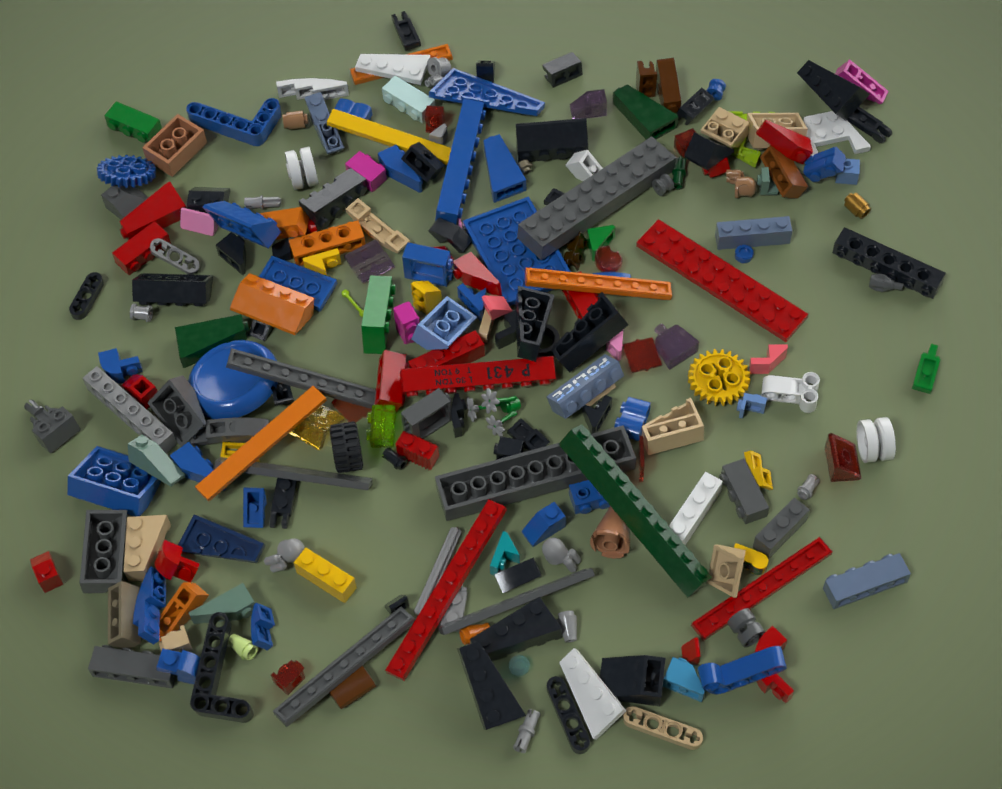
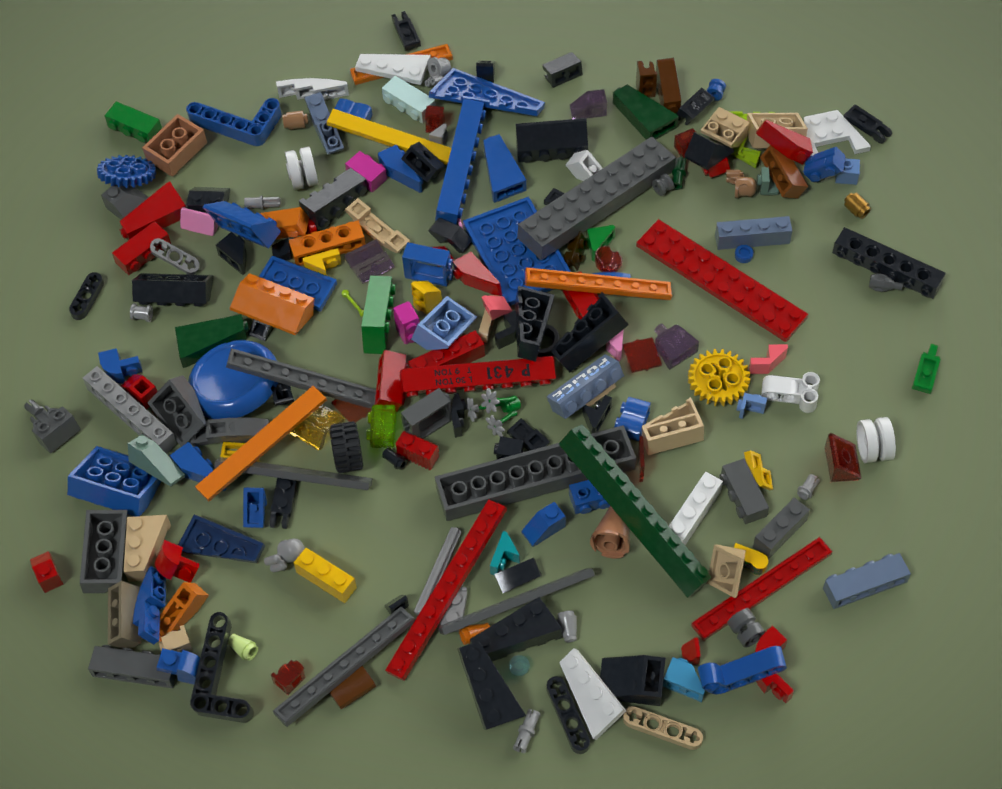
(234, 604): sand green slope -> none
(261, 622): blue slope -> none
(472, 300): blue slope -> none
(525, 166): dark tan plate -> none
(557, 553): light grey piece -> none
(834, 90): black wedge -> none
(857, 76): dark pink slope -> none

